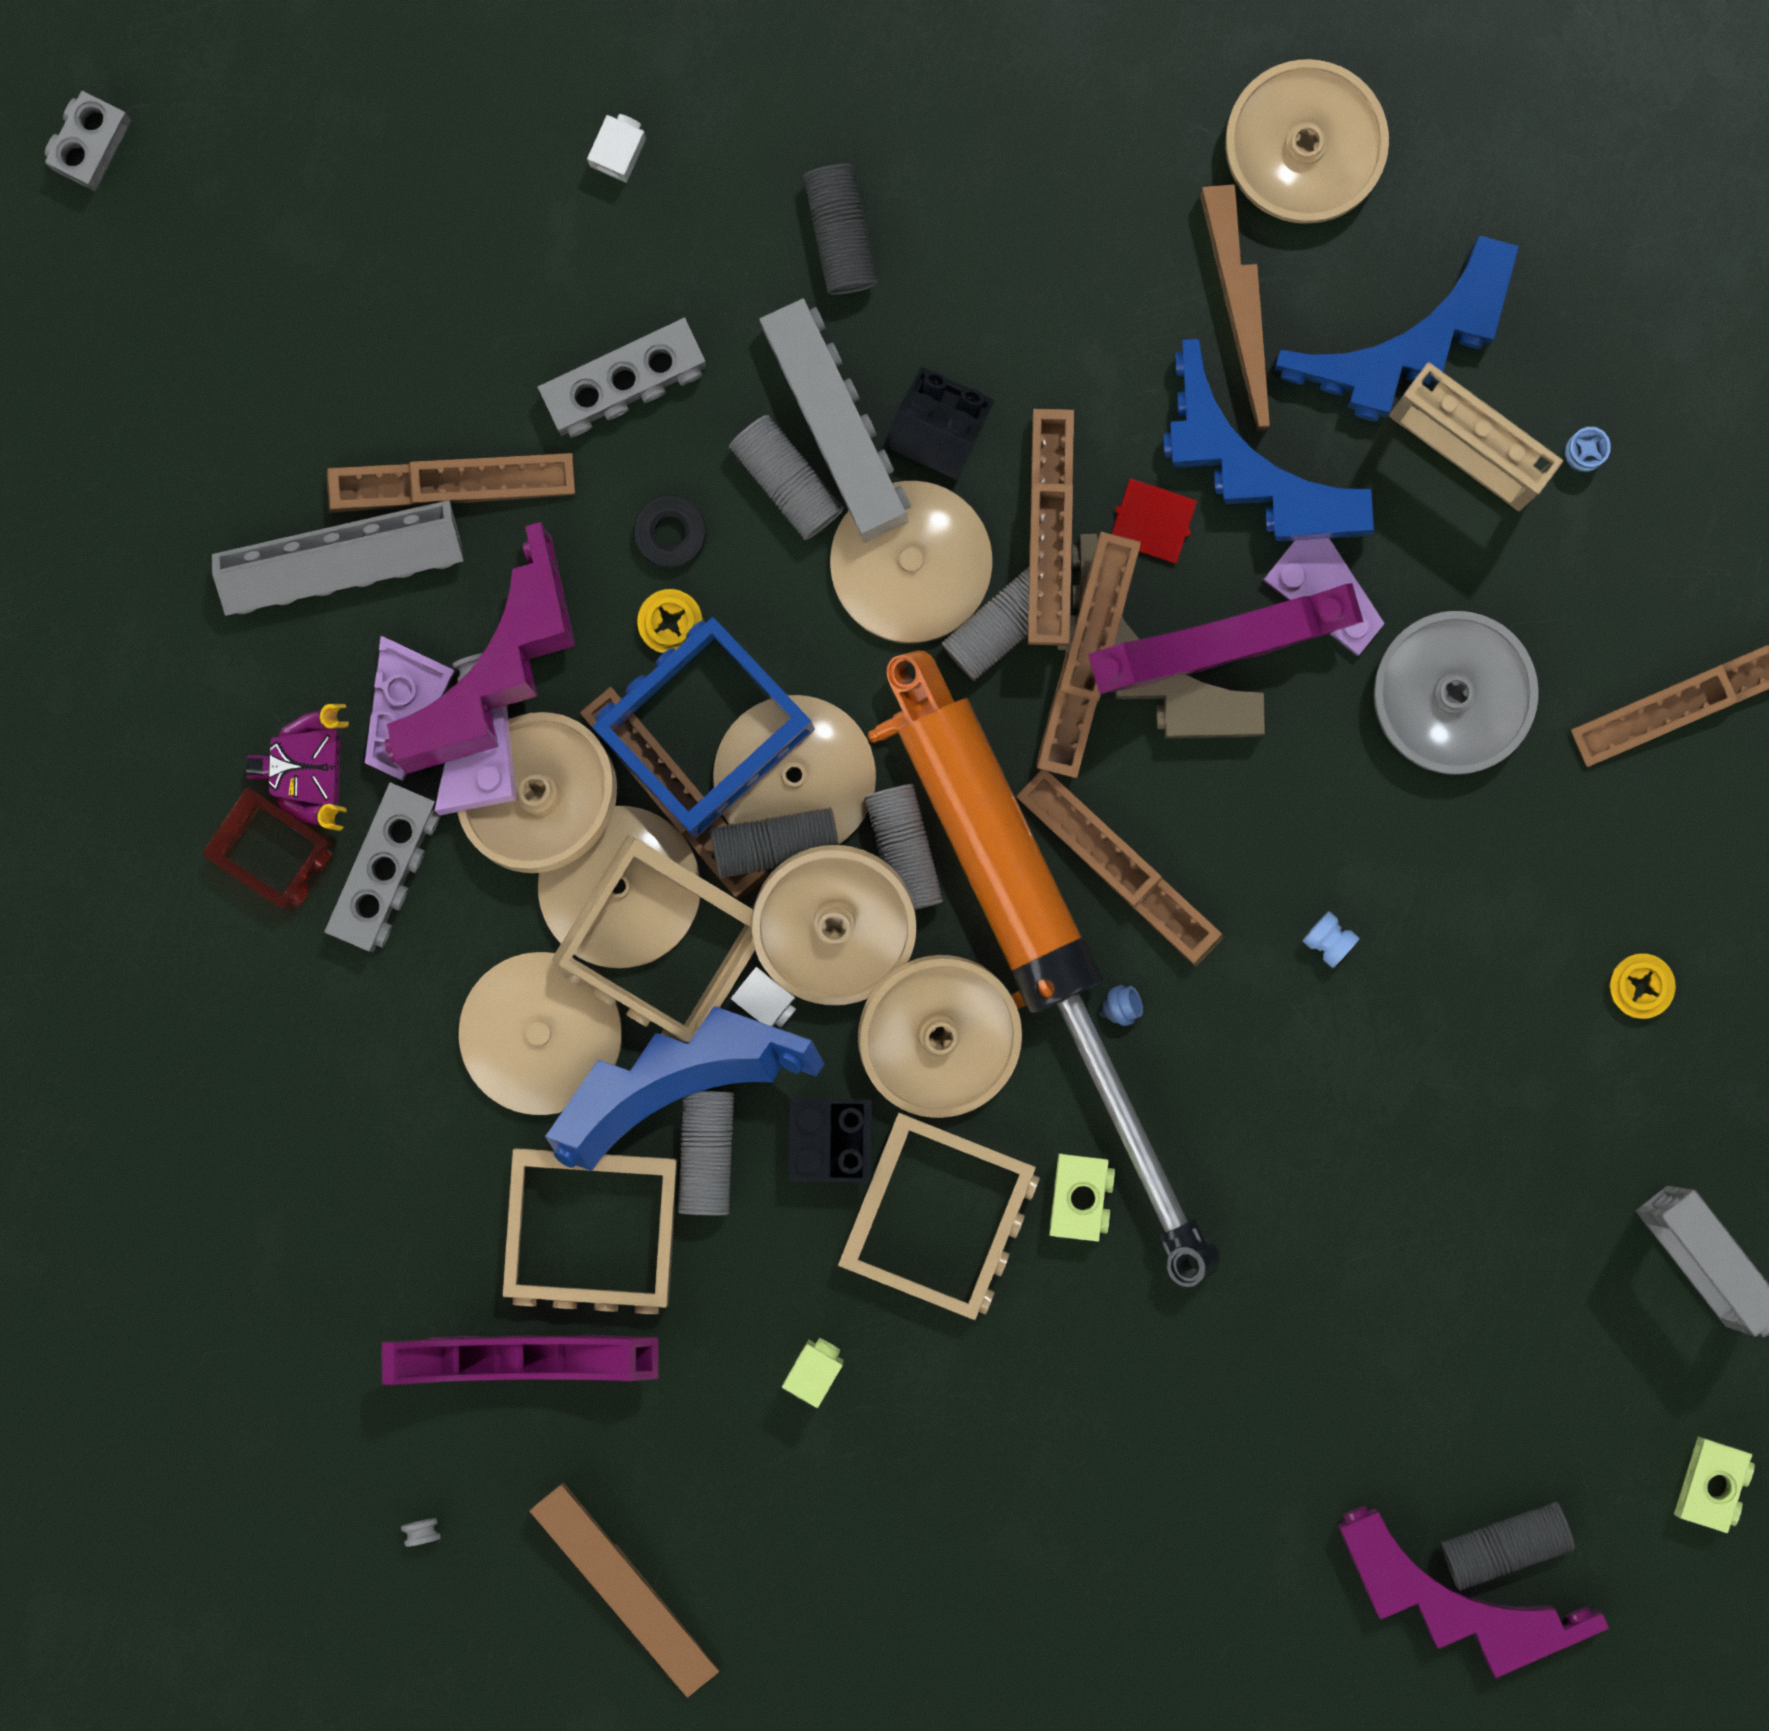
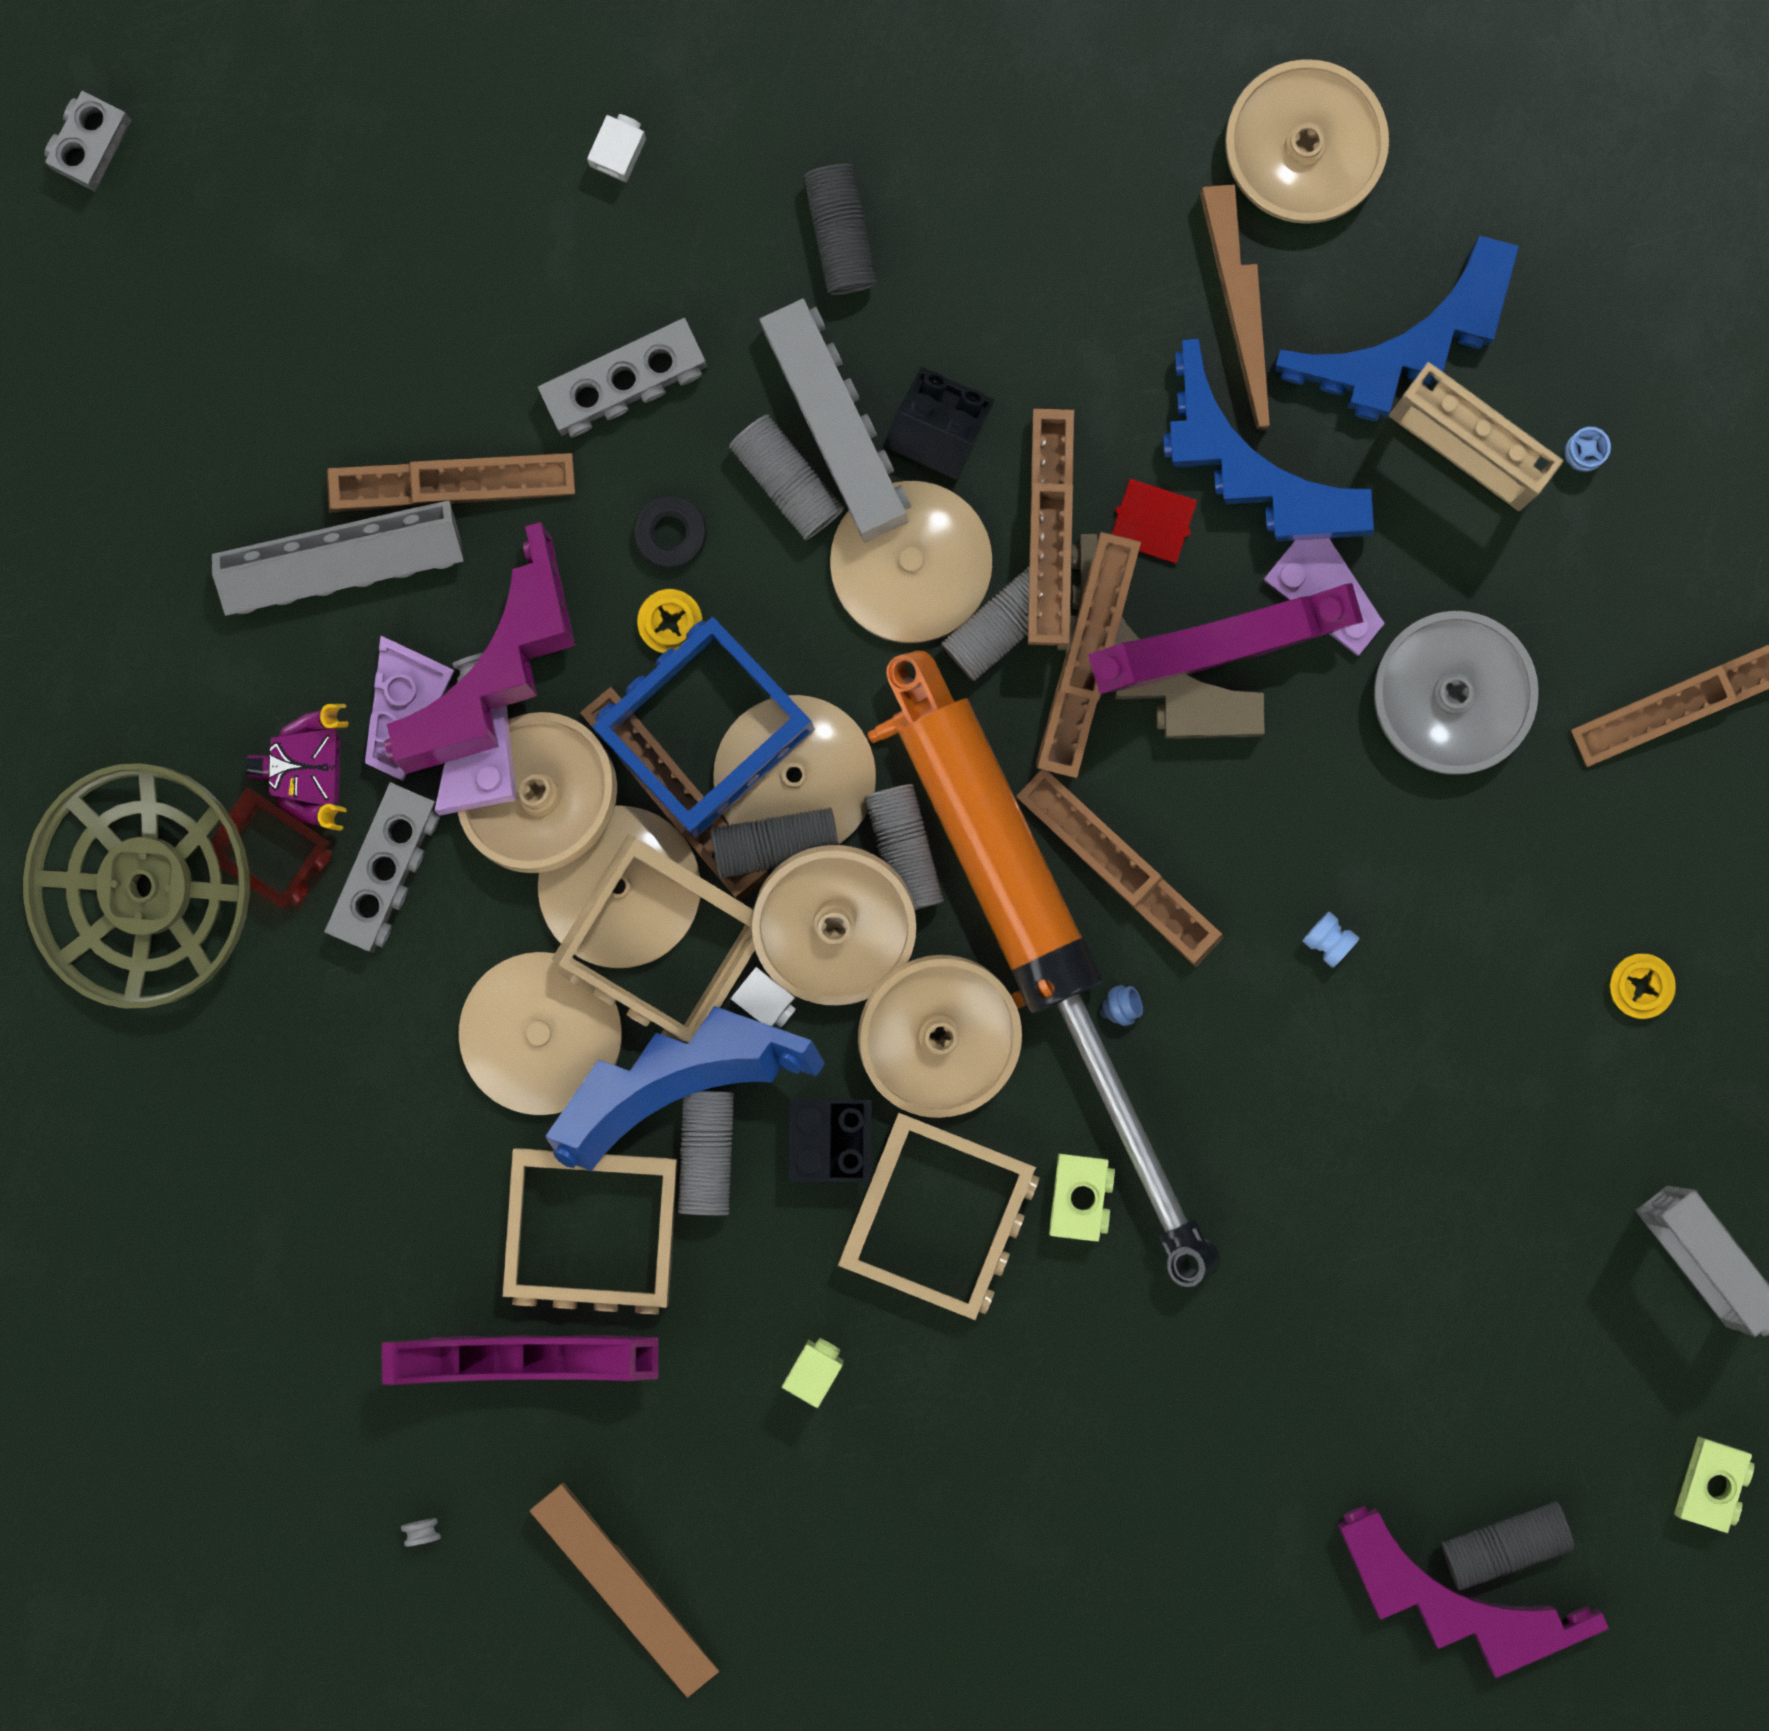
(118, 890): none -> olive dish

